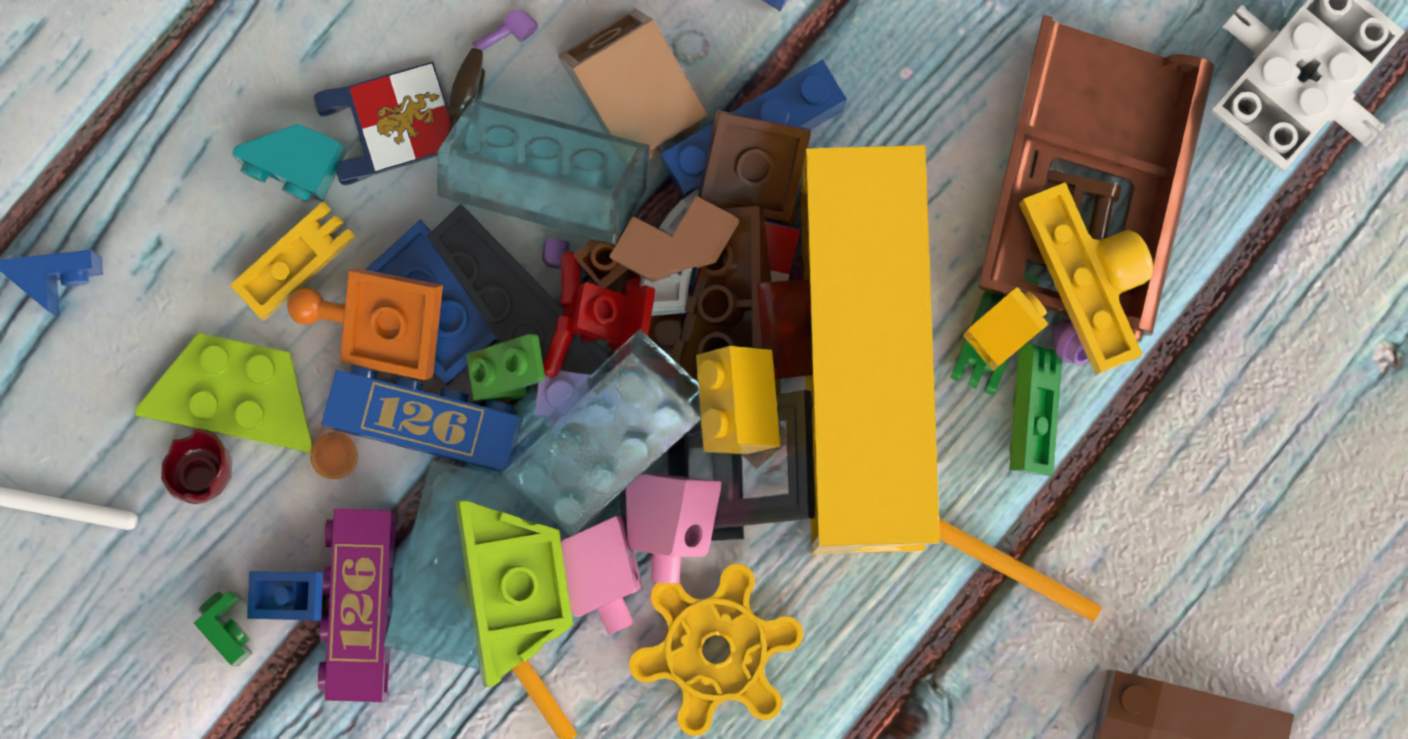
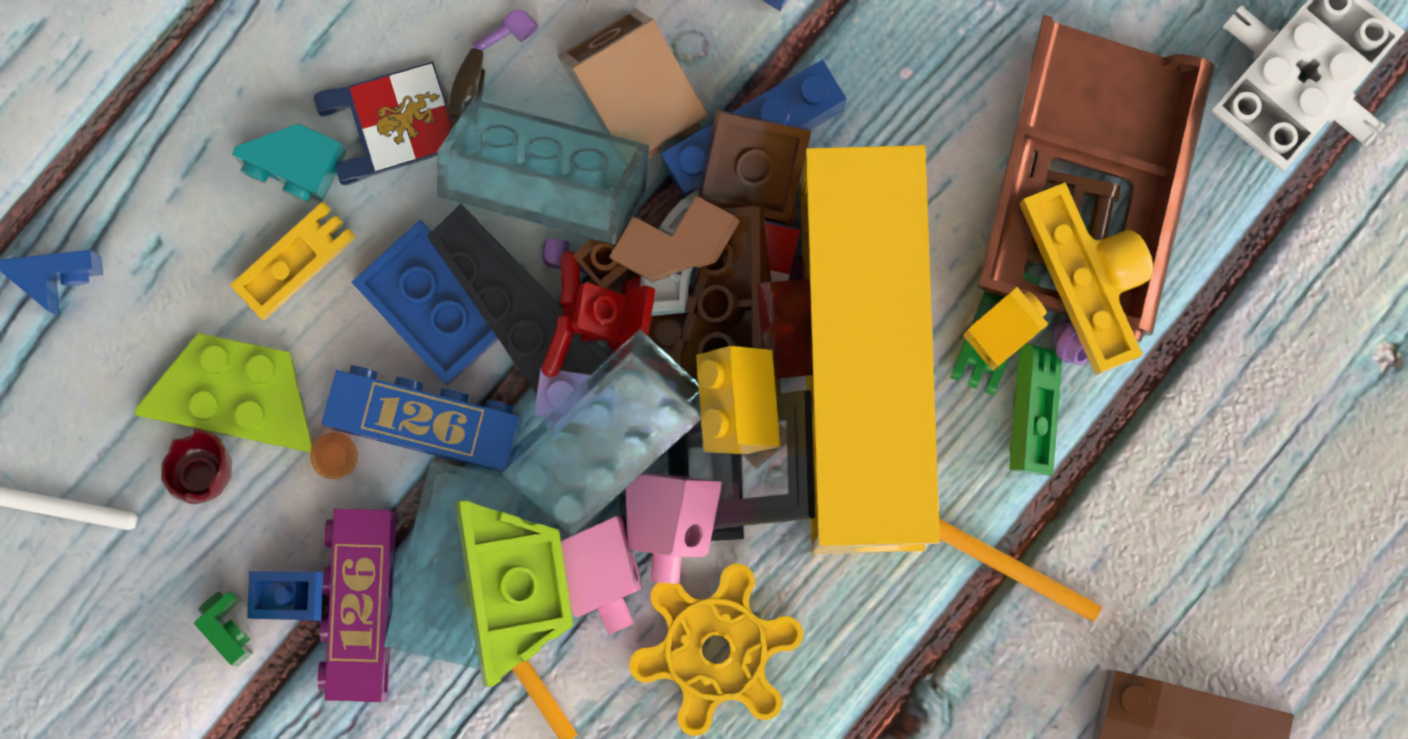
(385, 321): orange plate -> none
(506, 369): bright green bracket -> none

